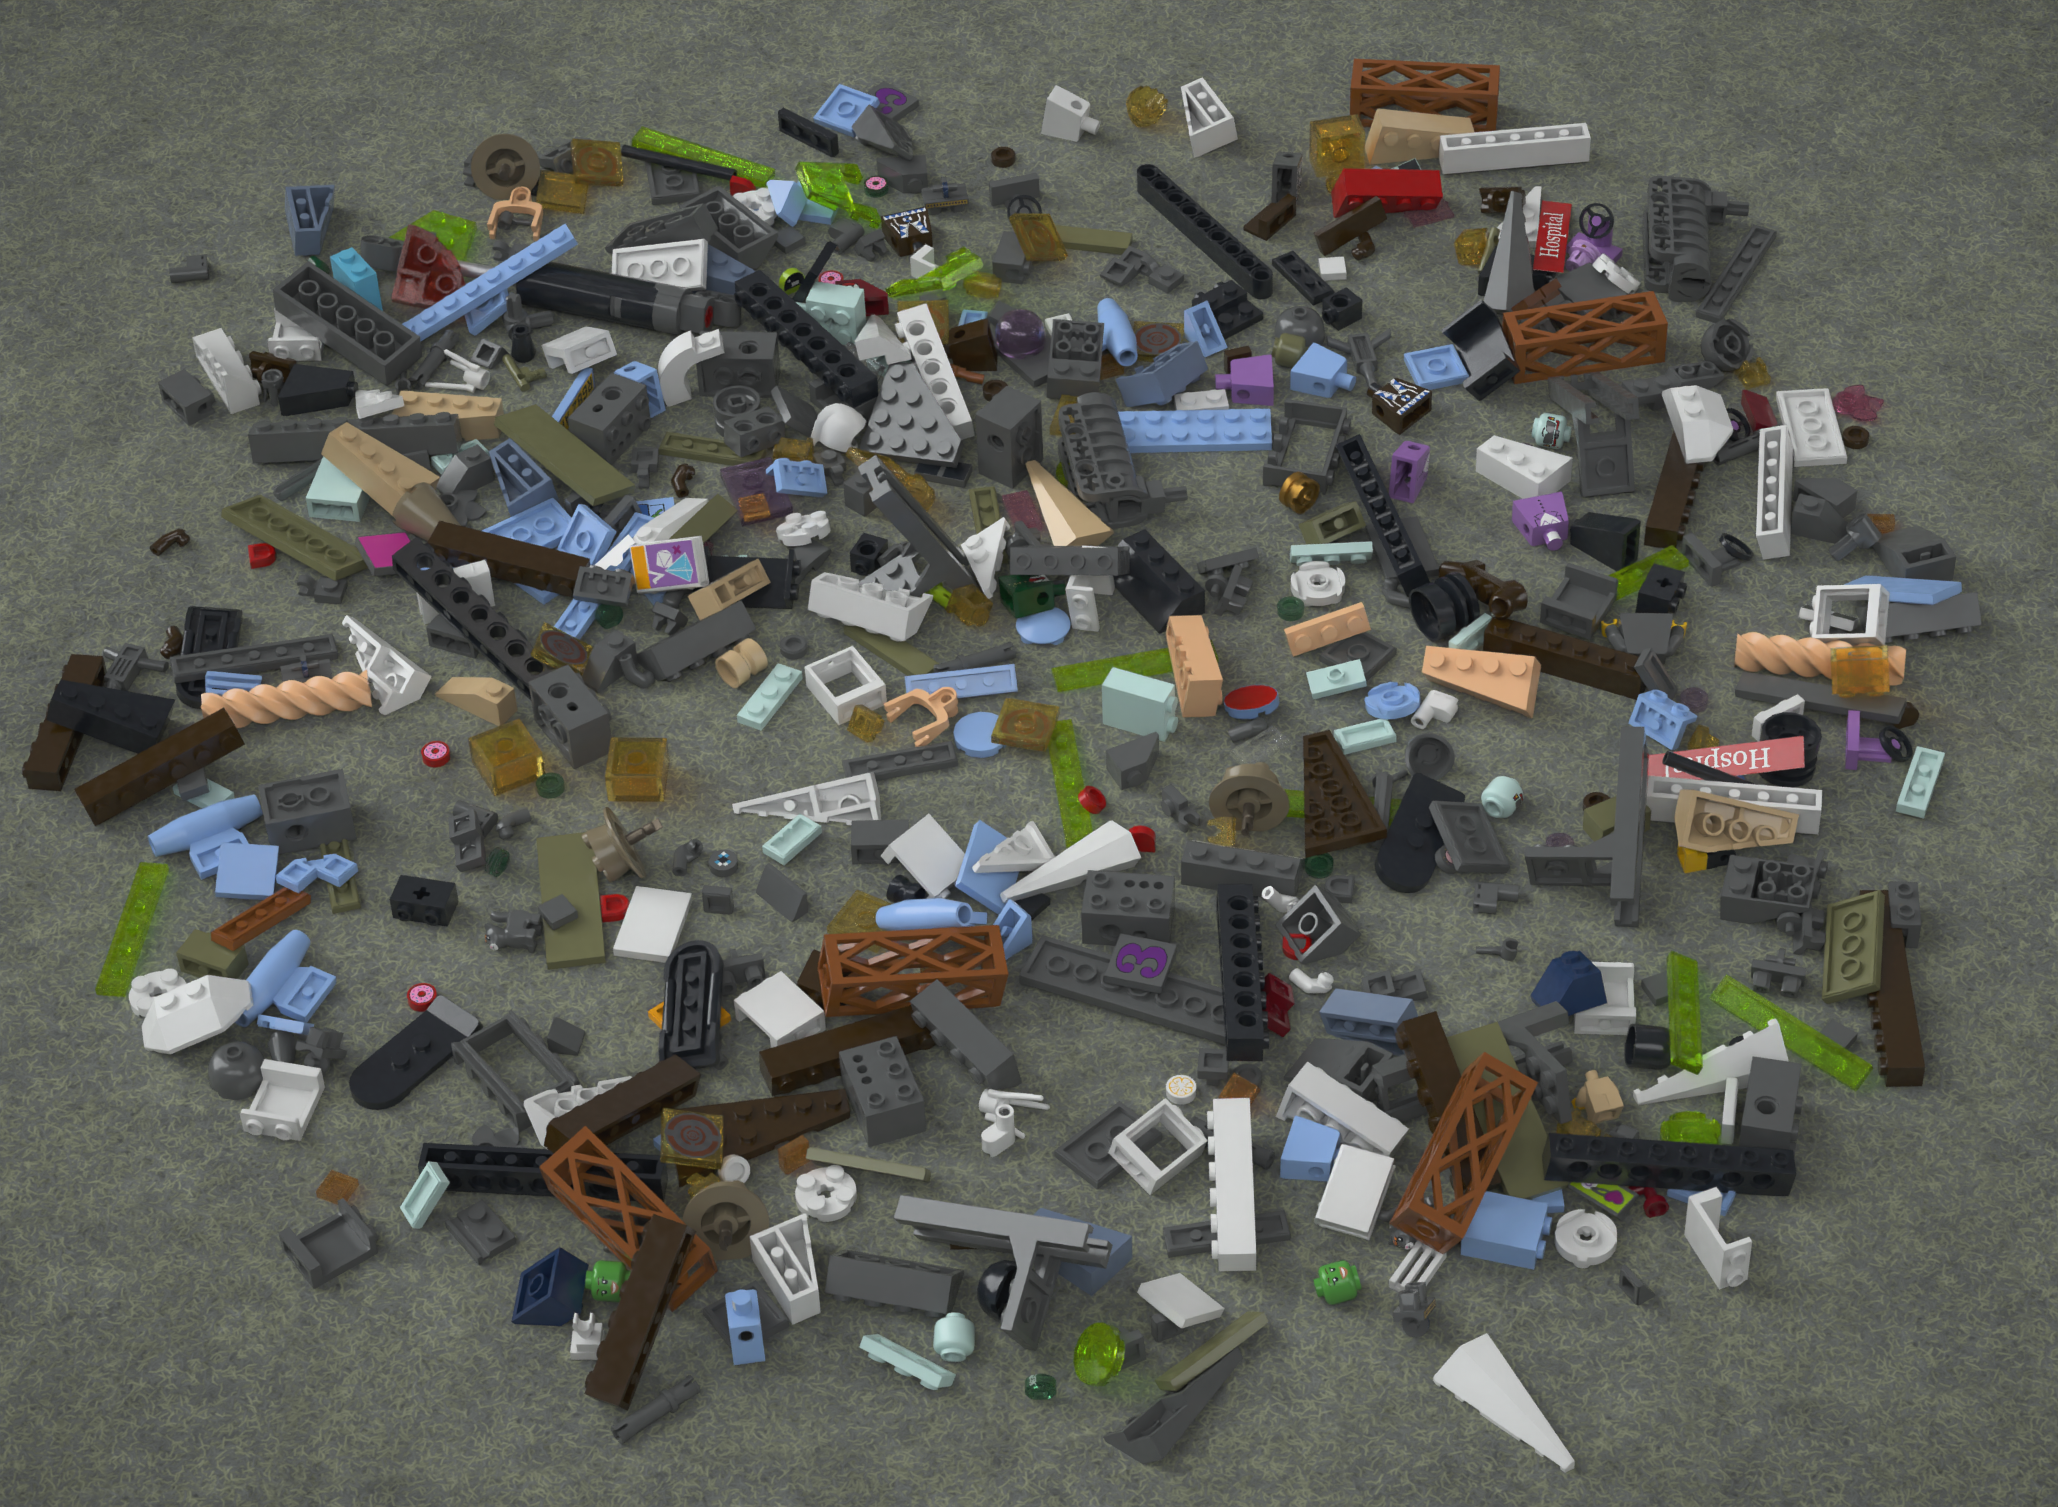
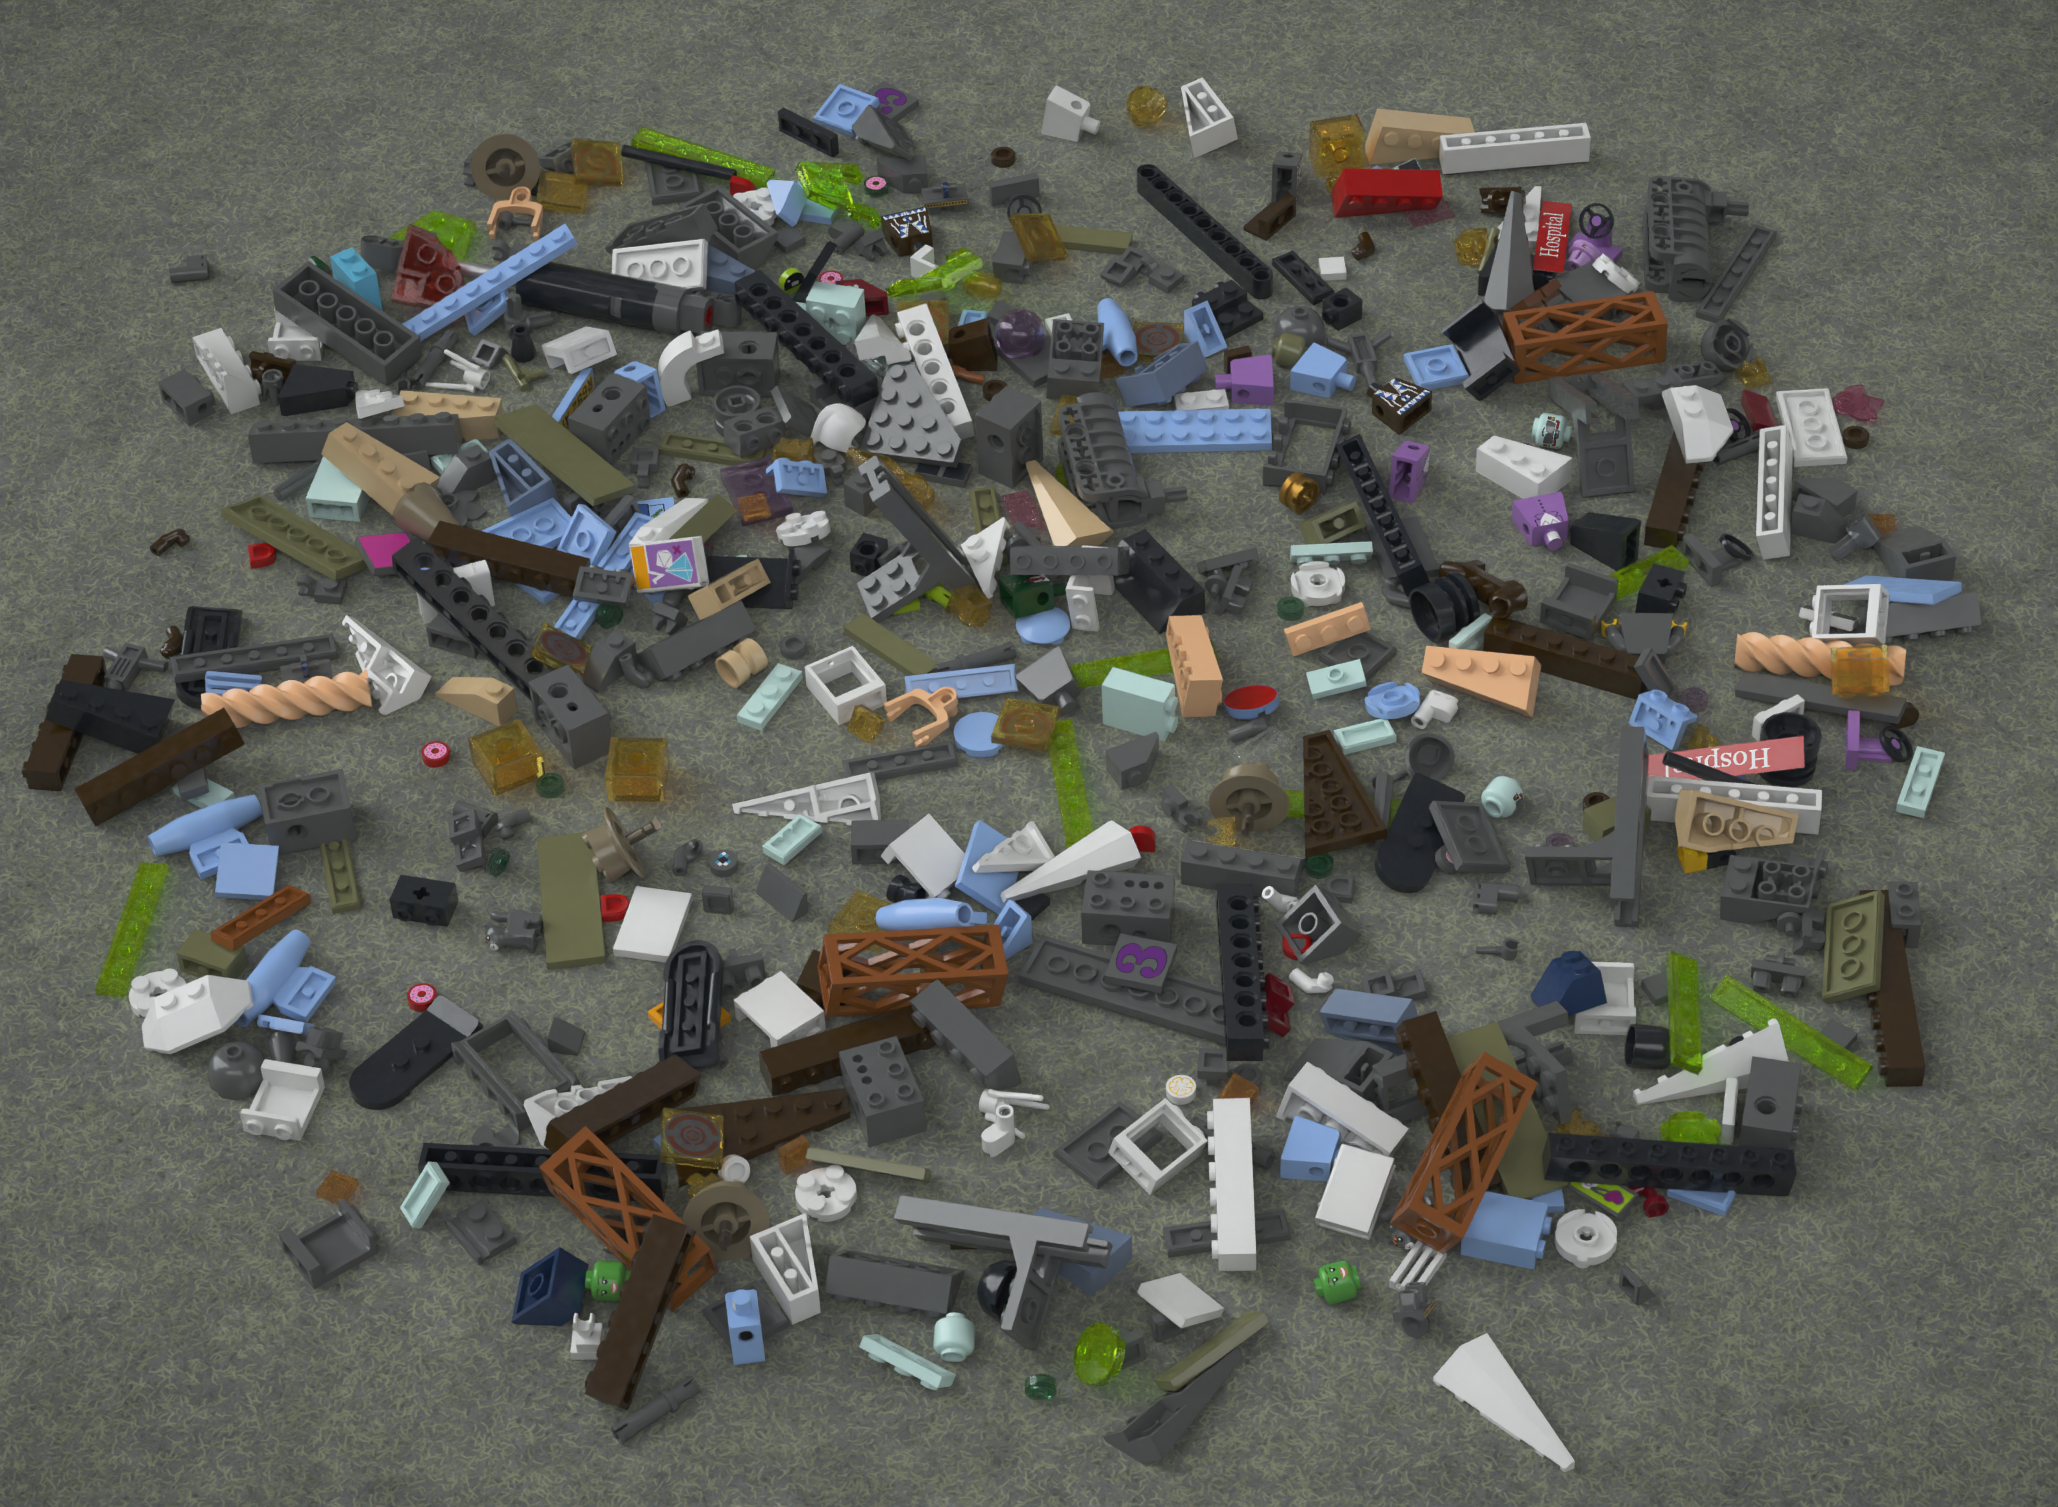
(303, 872): light blue tile -> none
(308, 216): sand blue wedge -> none
(557, 912): dark grey tile -> none
(615, 556): white sticker -> none
(868, 605): white wedge -> none
(1051, 681): none -> torso
(1092, 799): red tile -> none
(1350, 226): dark brown tile -> none
(1478, 98): dark orange piece -> none
(1599, 1098): tan piece -> none
(1724, 1262): white panel -> none

